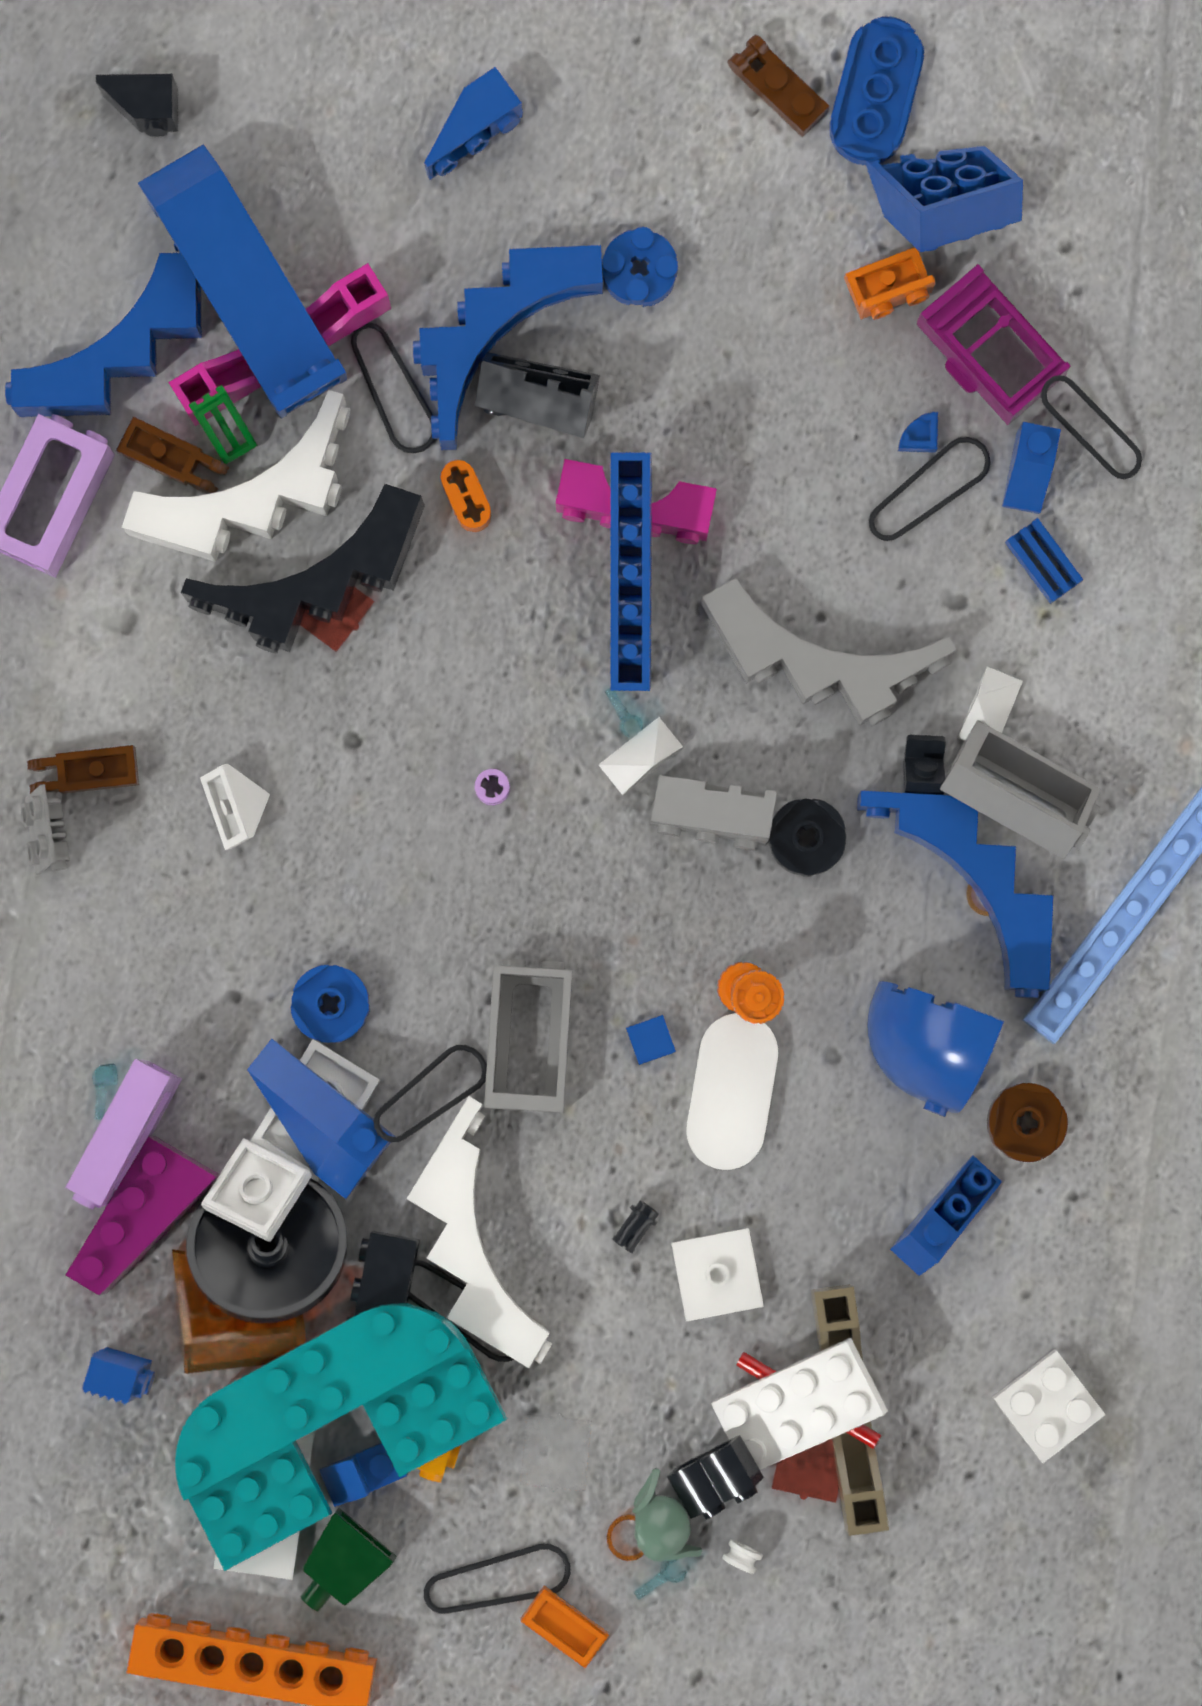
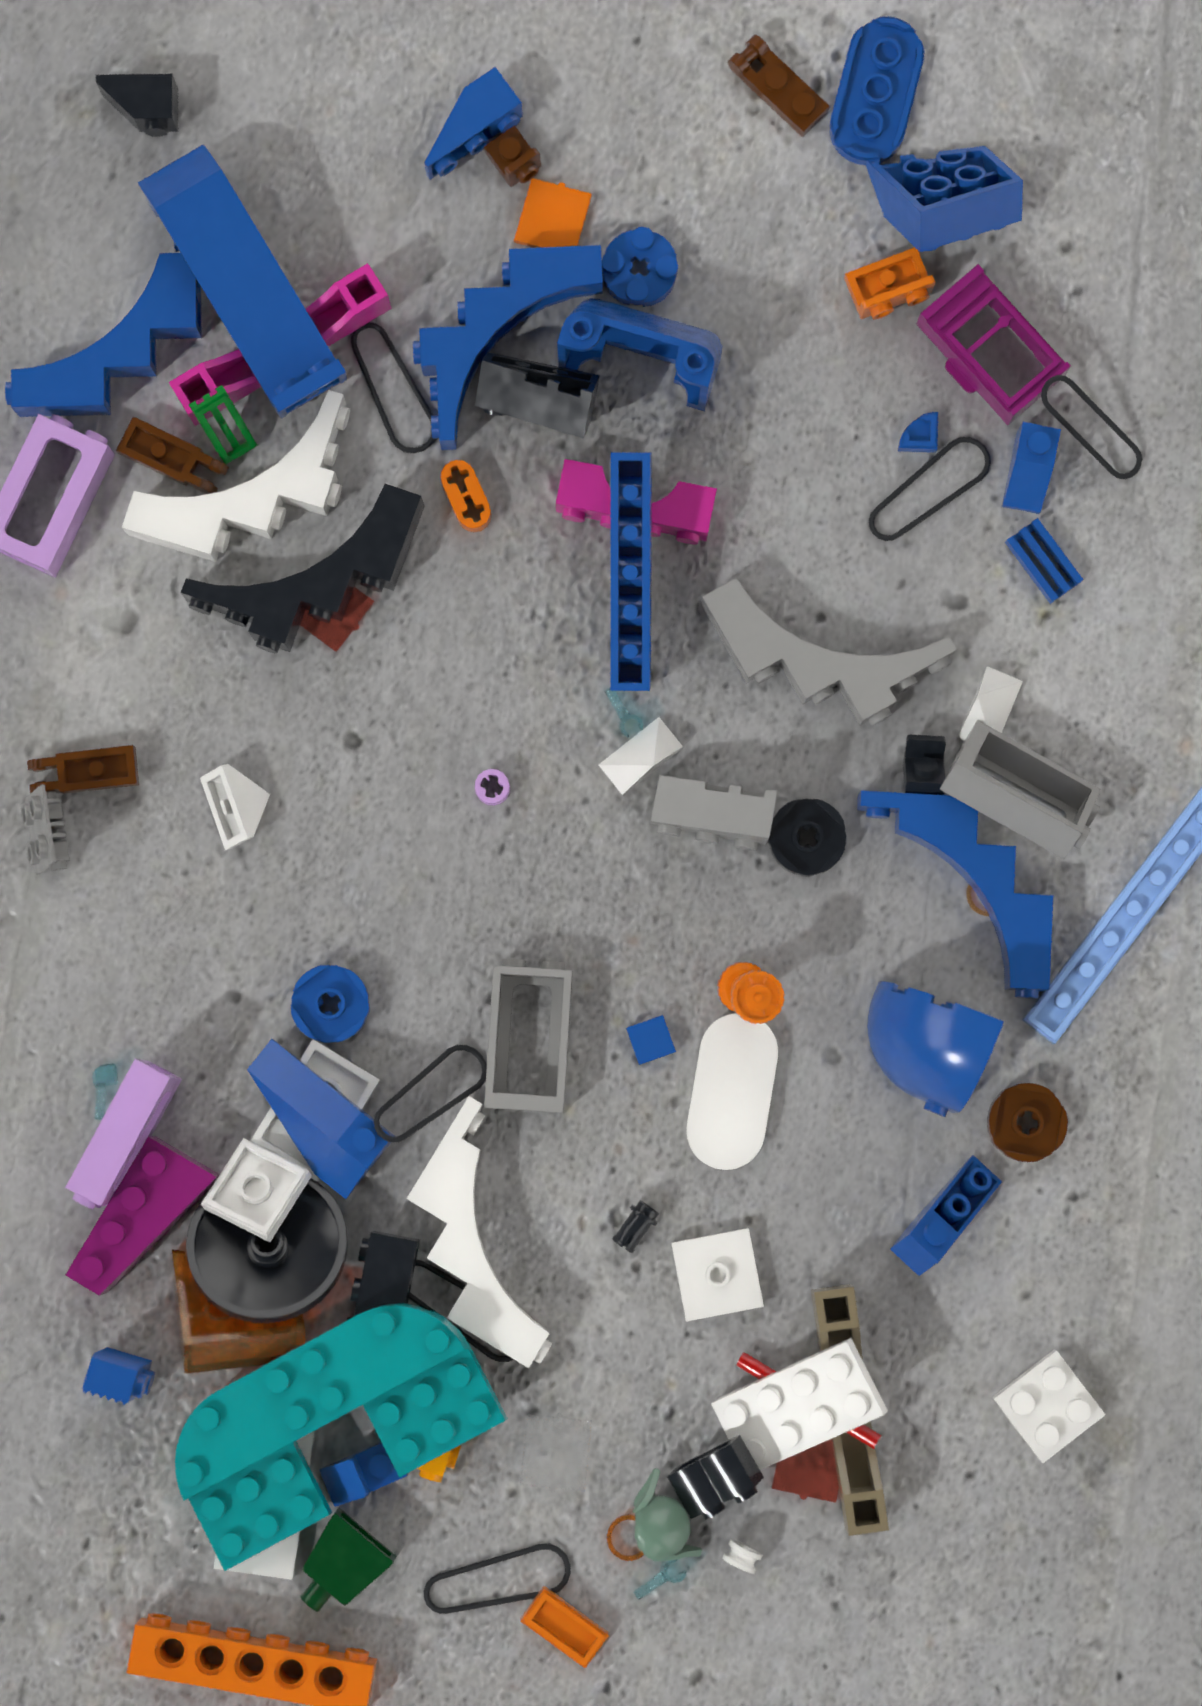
(513, 157): none -> reddish brown bracket
(552, 215): none -> orange piece
(600, 322): none -> blue windscreen

